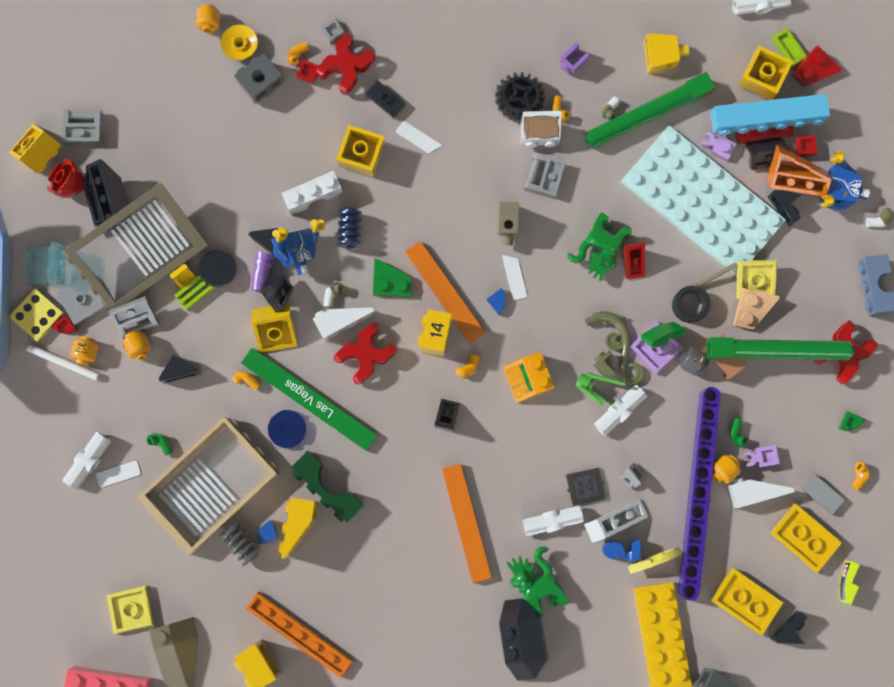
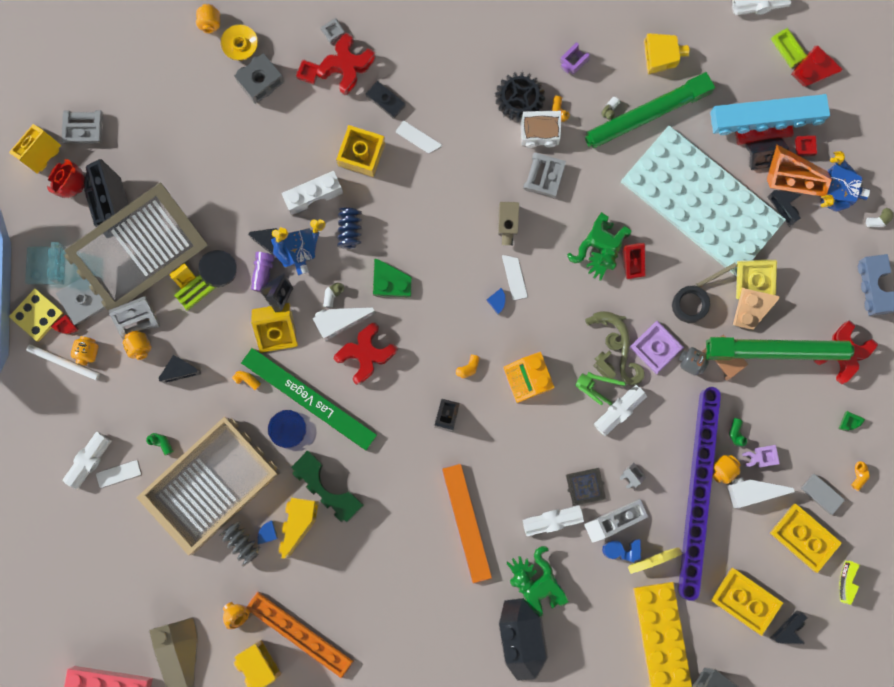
(130, 609): light yellow tile -> none
(235, 615): none -> light orange brick
(295, 53): light orange arm -> none
(436, 331): yellow brick -> none
(445, 292): orange tile -> none
(660, 334): green slope -> none
(720, 147): lavender plate -> none
(765, 73): yellow brick -> none

